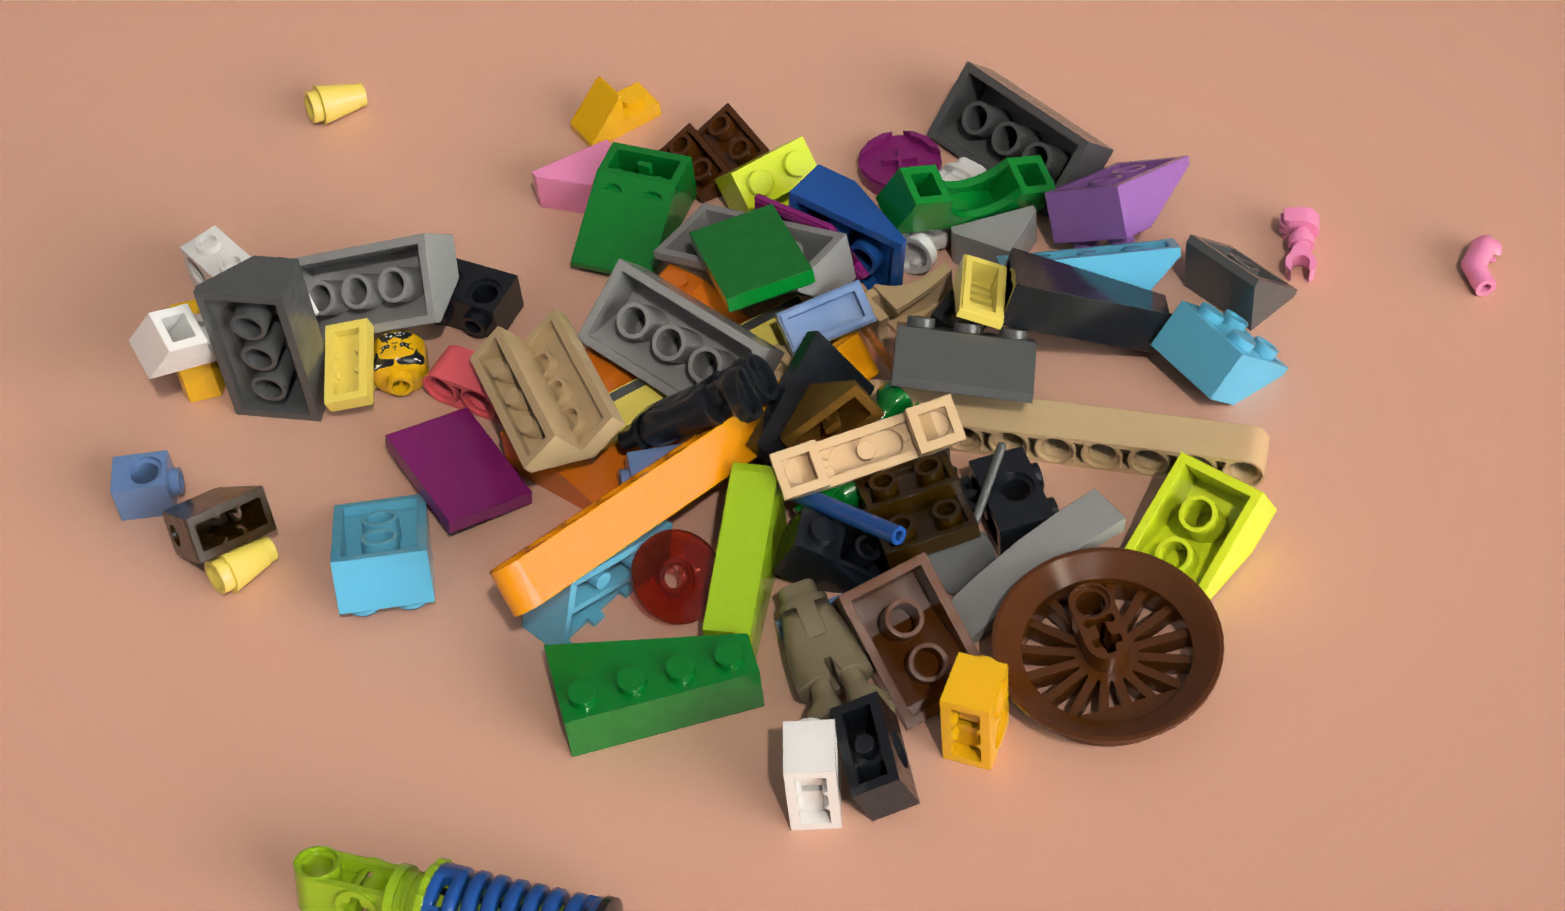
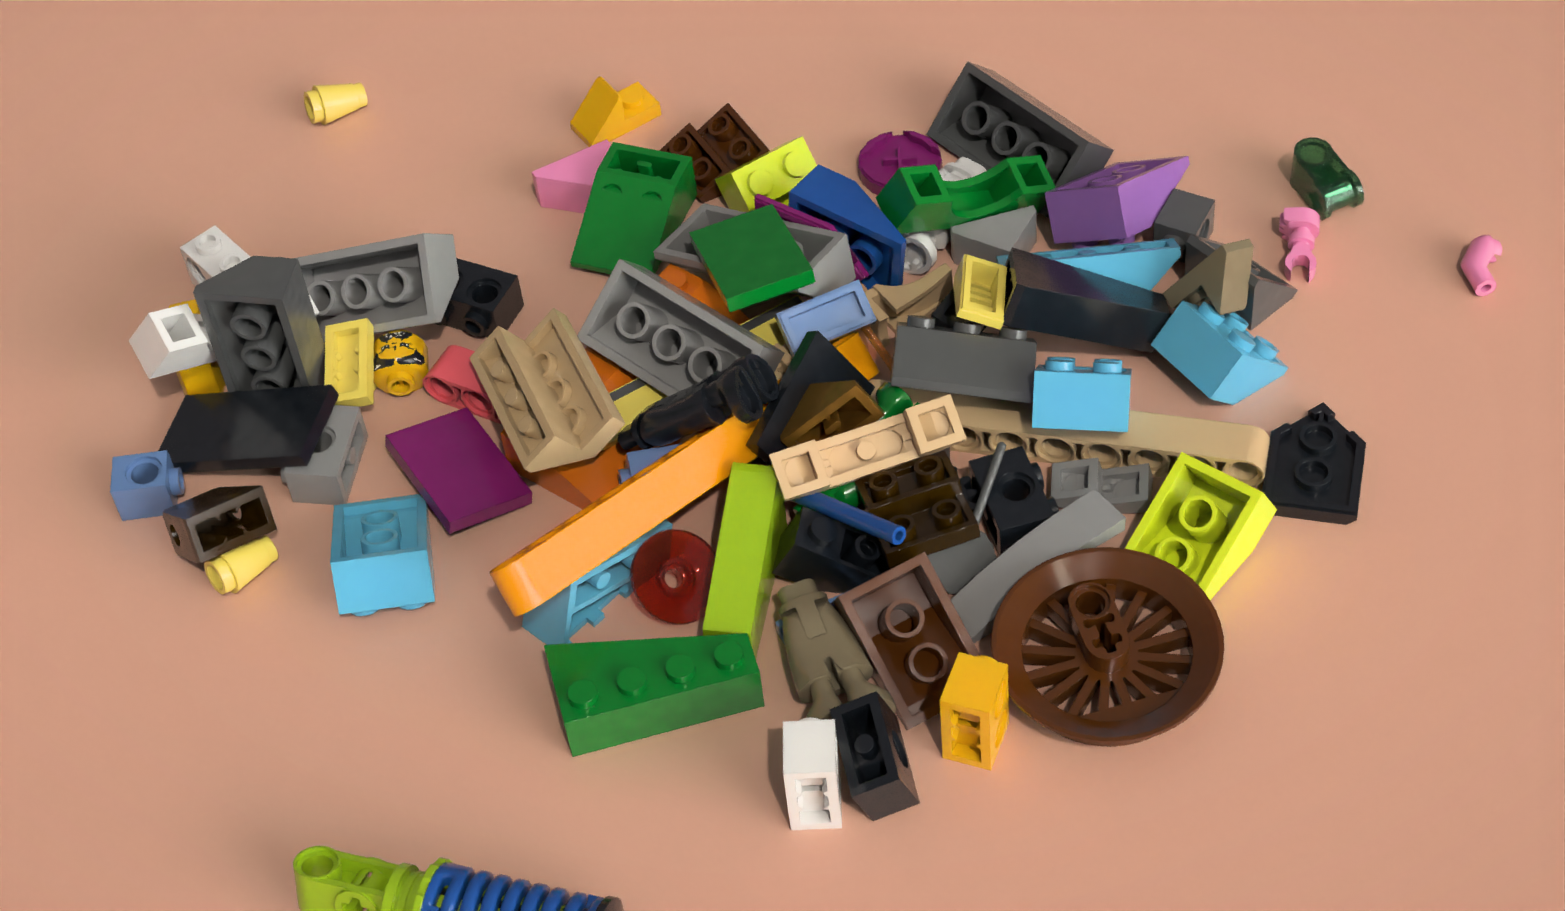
(249, 428): none -> black tile
(333, 462): none -> light grey brick
(1081, 396): none -> medium azure slope
(1124, 487): none -> light grey slope
(1185, 215): none -> dark grey brick
(1218, 279): none -> dark tan slope
(1315, 469): none -> black tile
(1323, 178): none -> clear green piece

